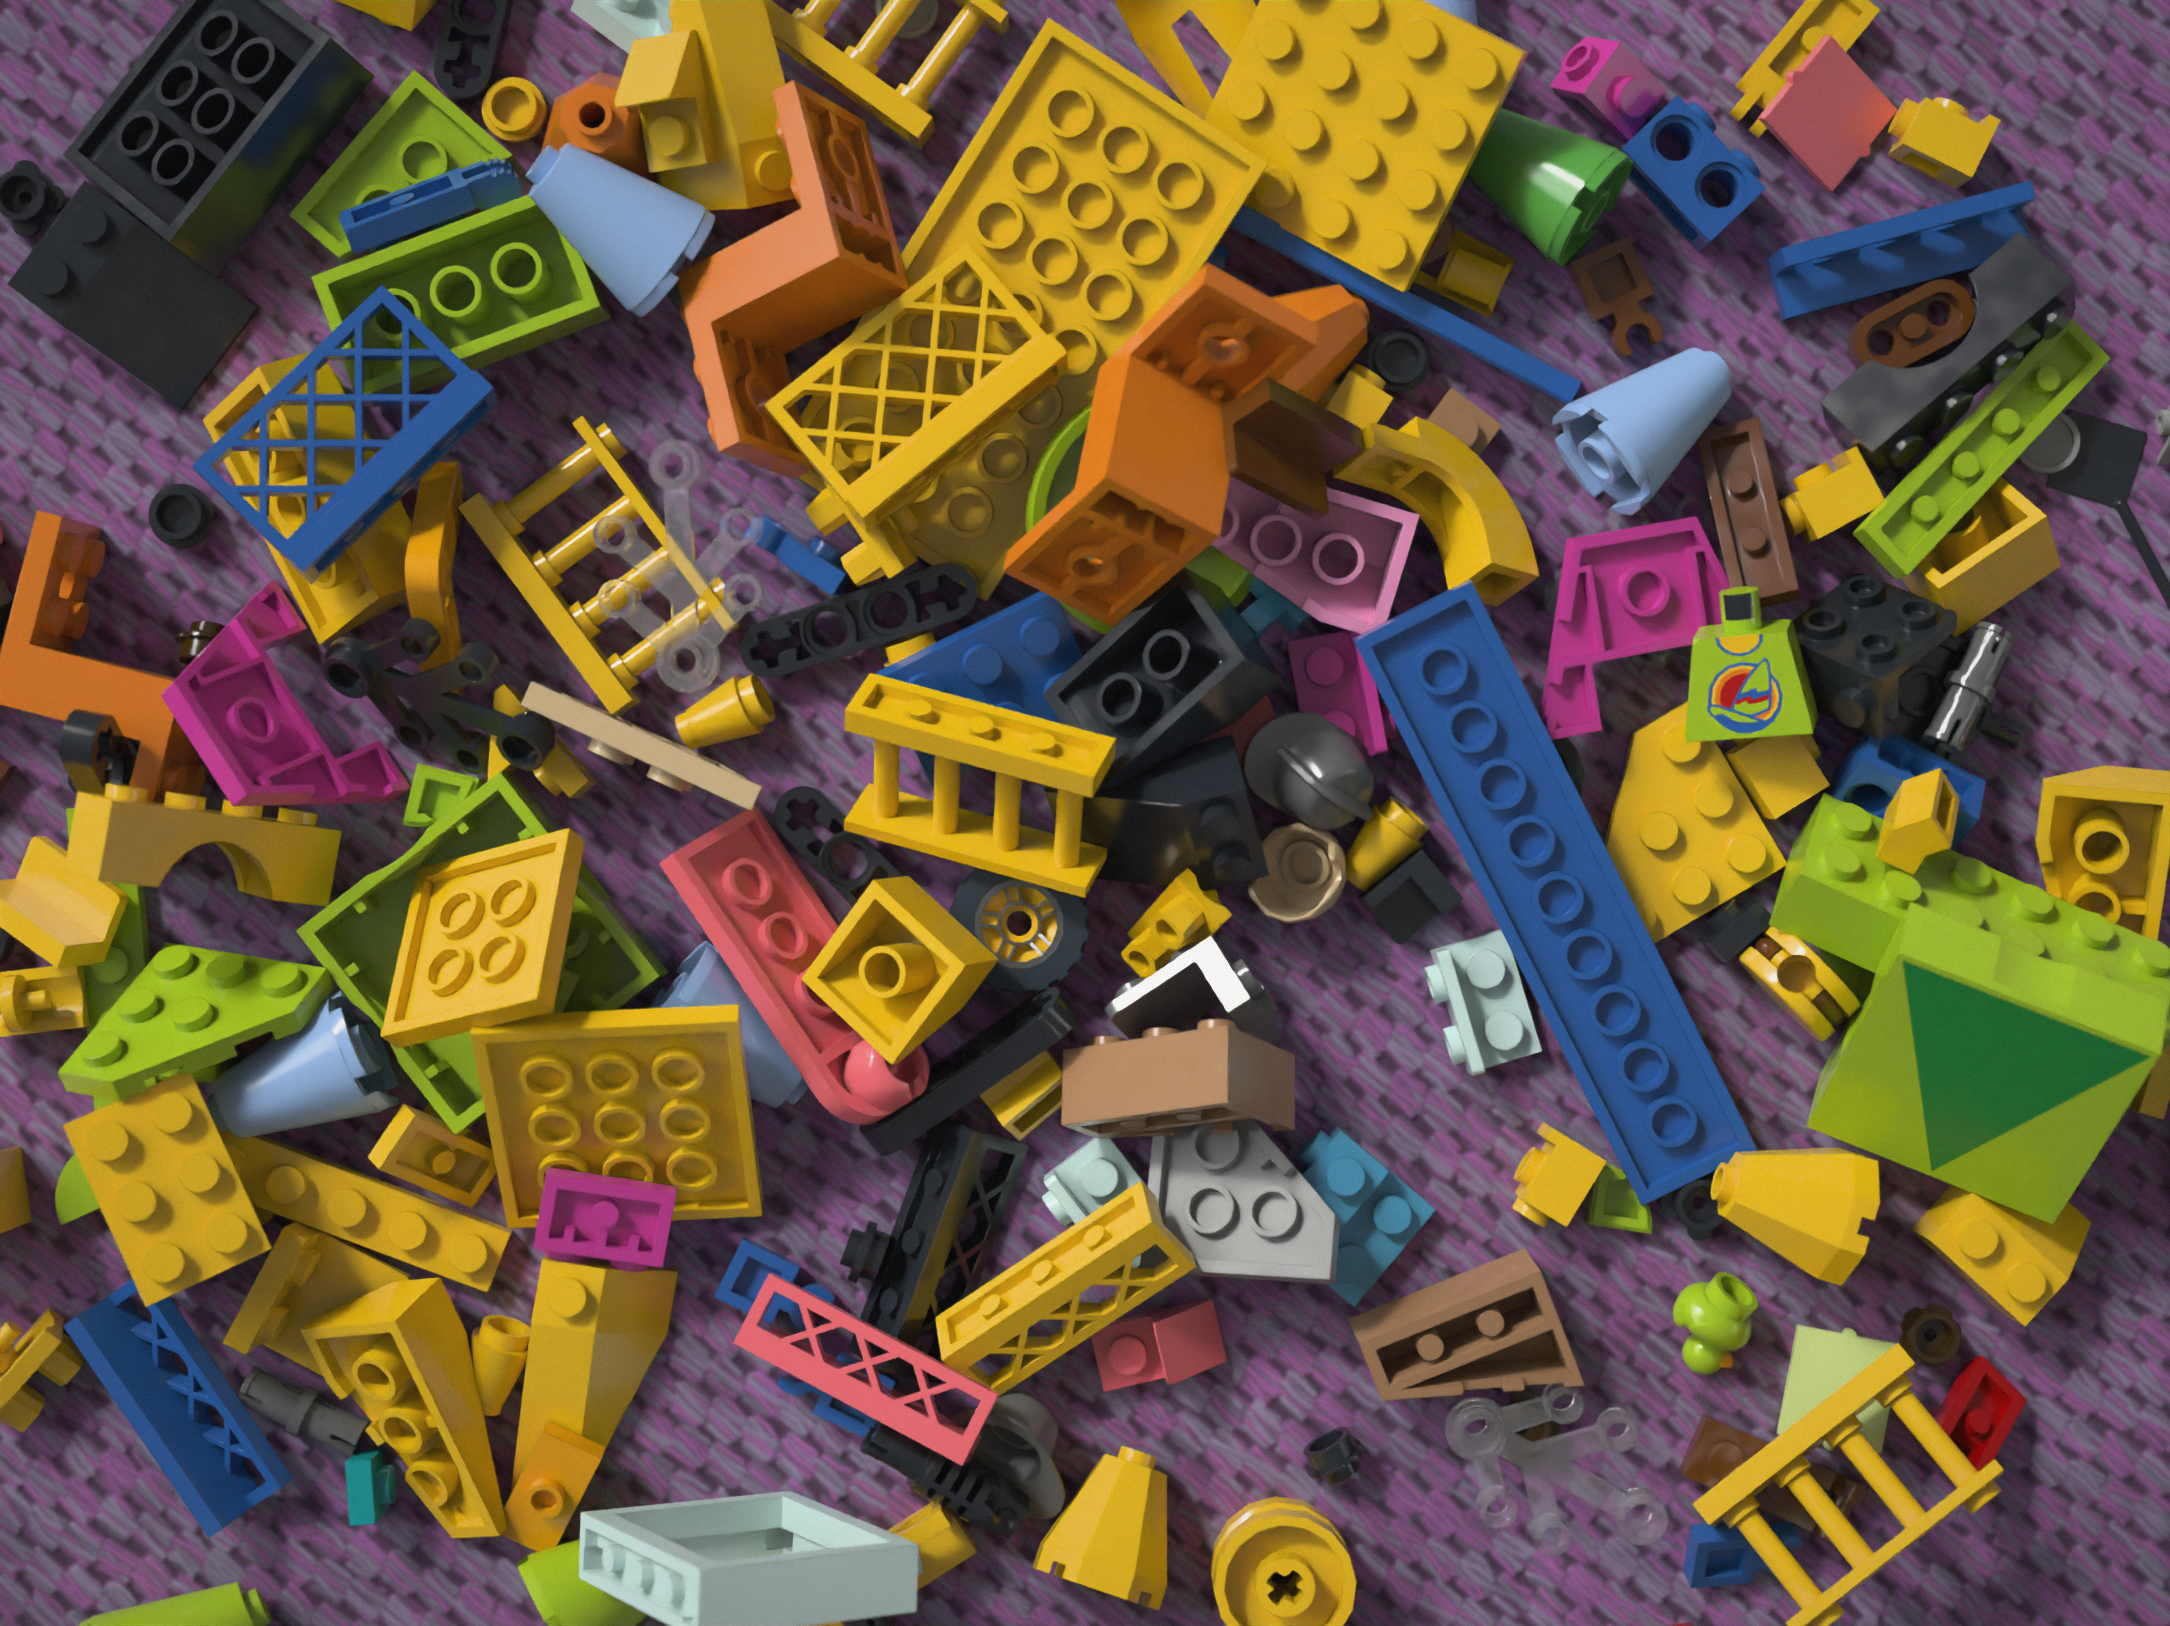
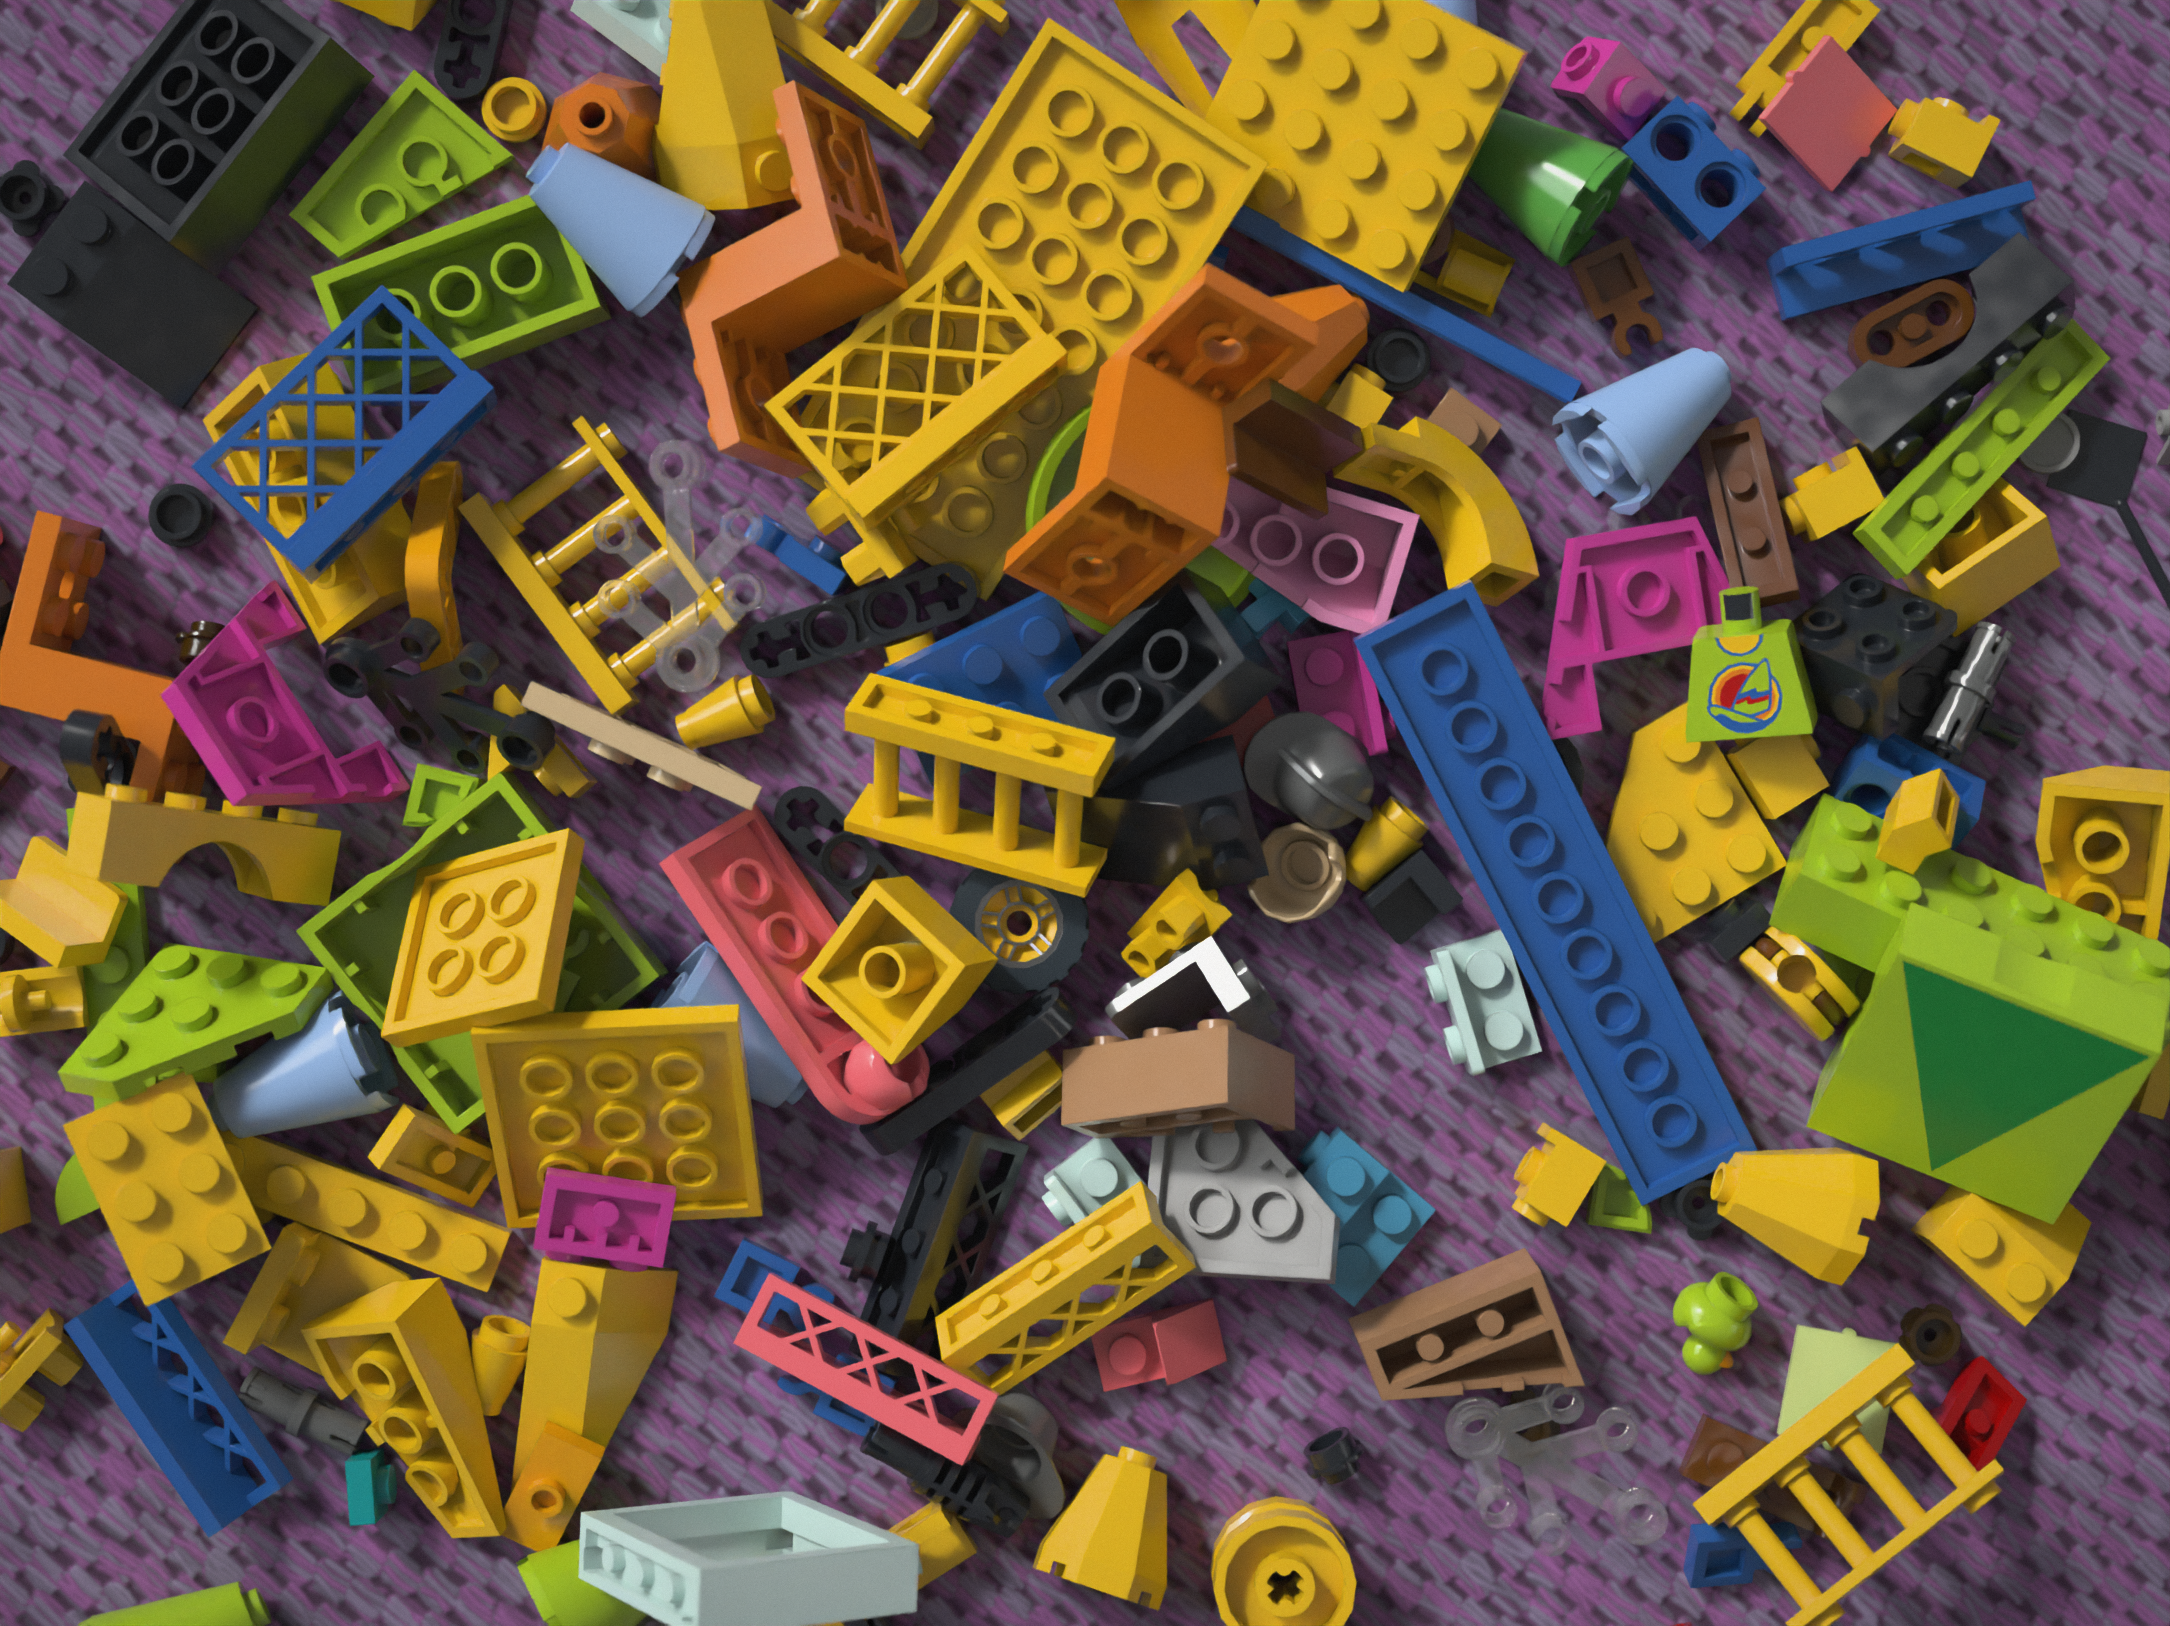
(429, 204): blue hinge -> none
(670, 91): yellow slope -> none

